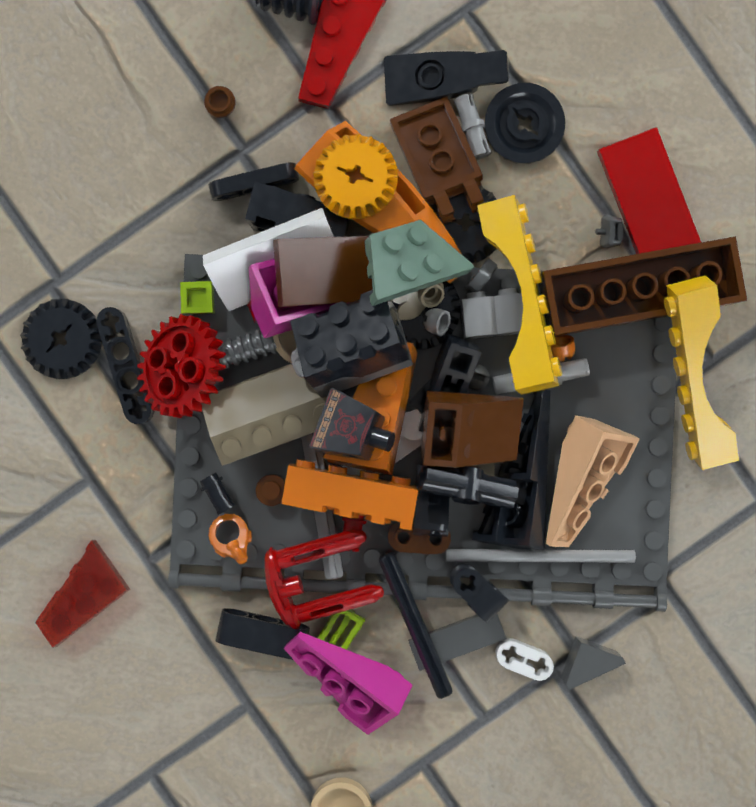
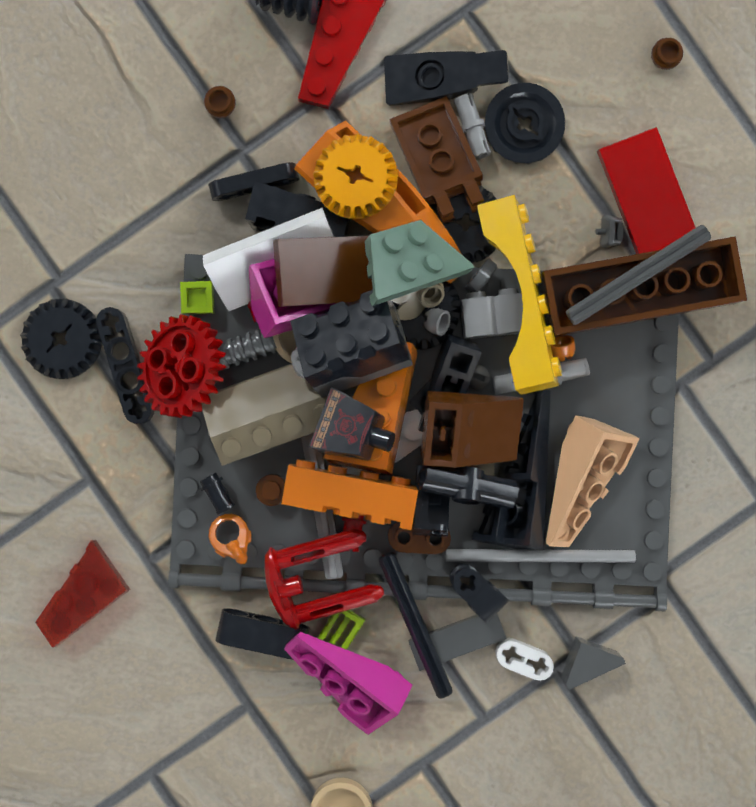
(638, 274): none -> dark grey axle
(667, 53): none -> reddish brown plate
(694, 314): yellow arch -> none

